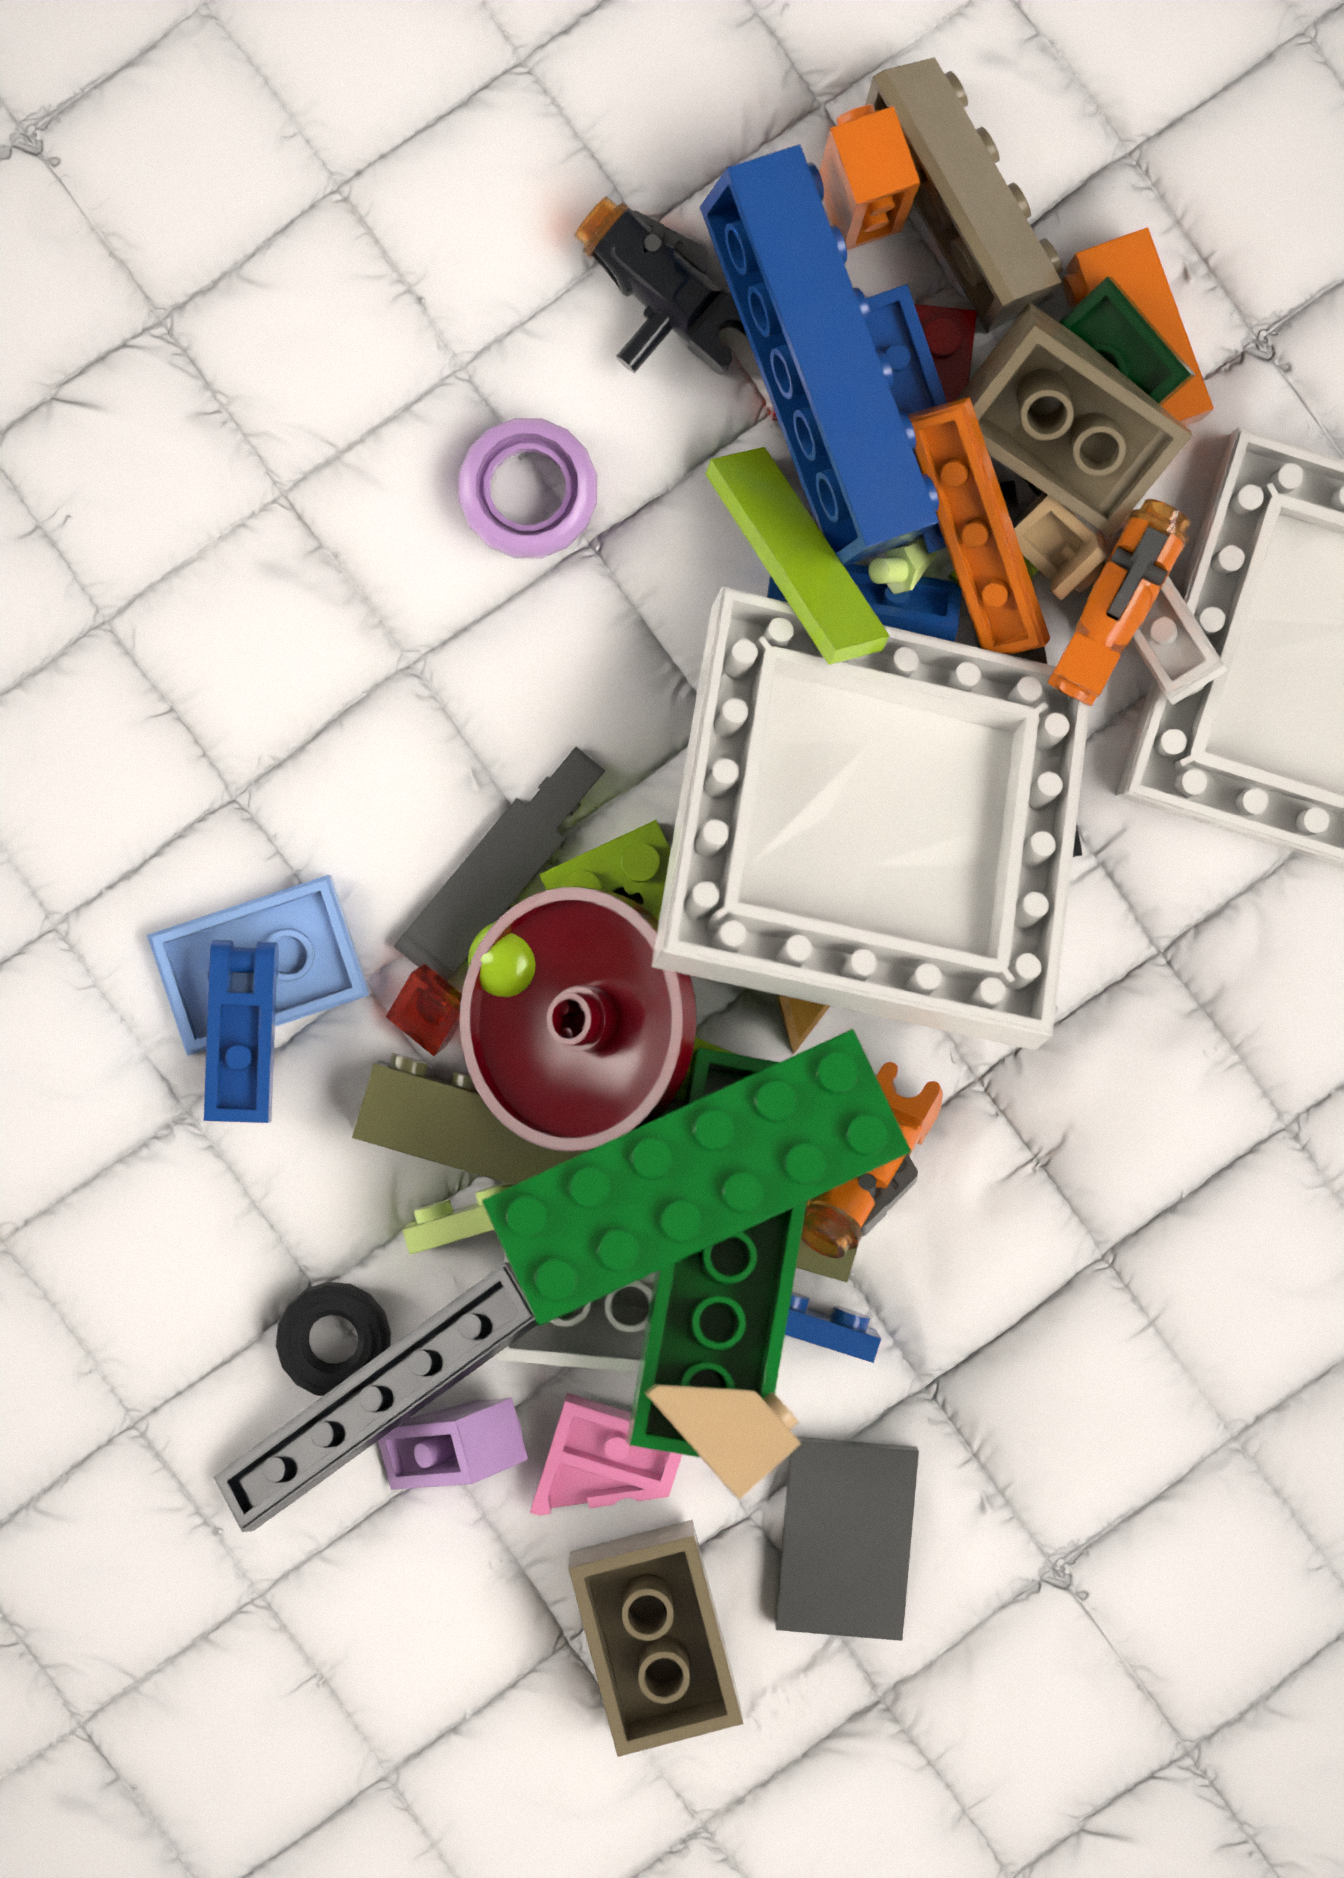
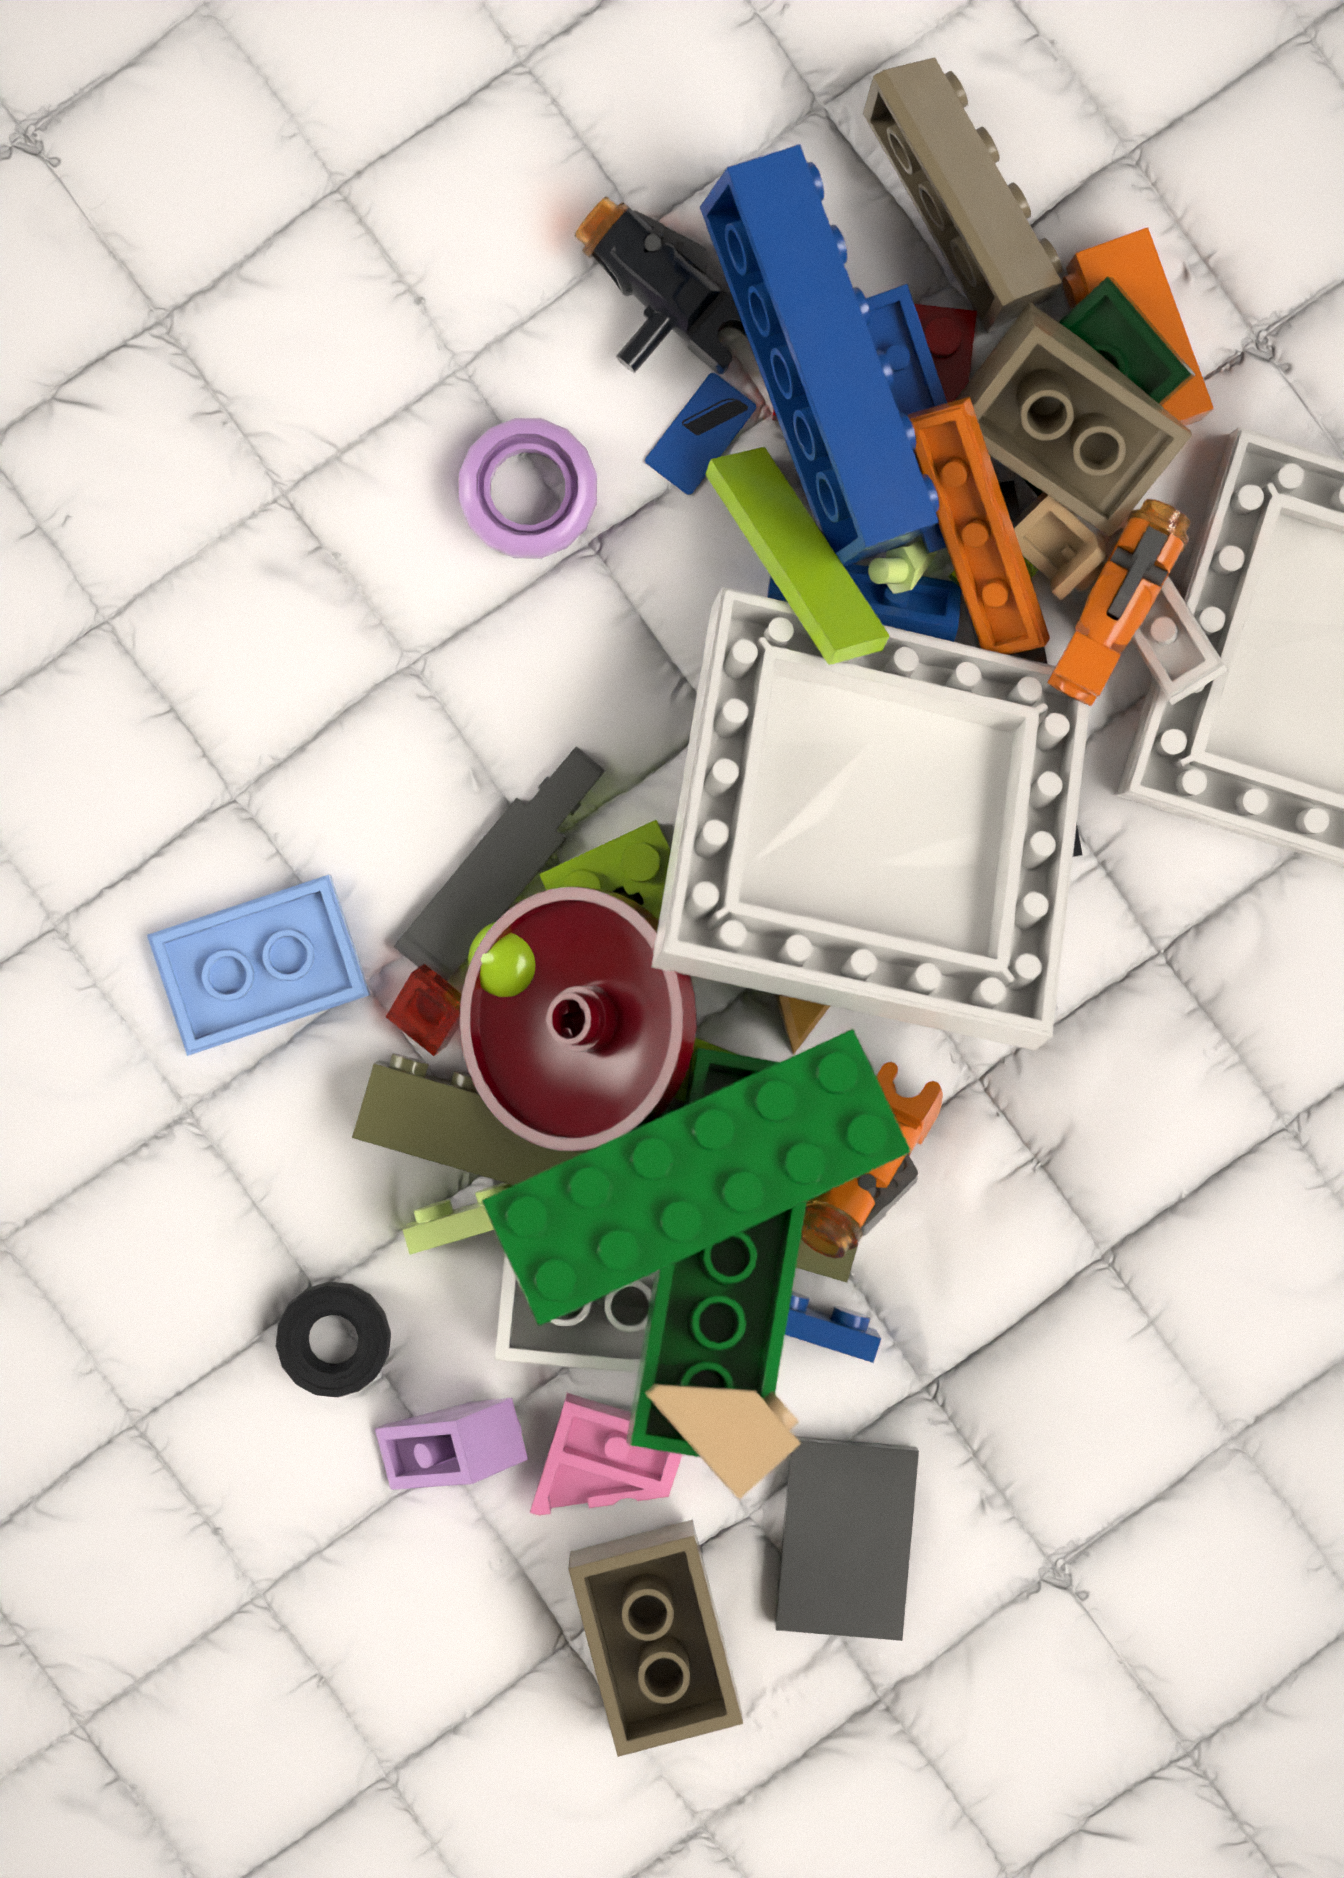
(240, 1034): blue plate -> none
(376, 1399): tile -> none
(700, 433): none -> blue sticker
(868, 175): orange brick -> none

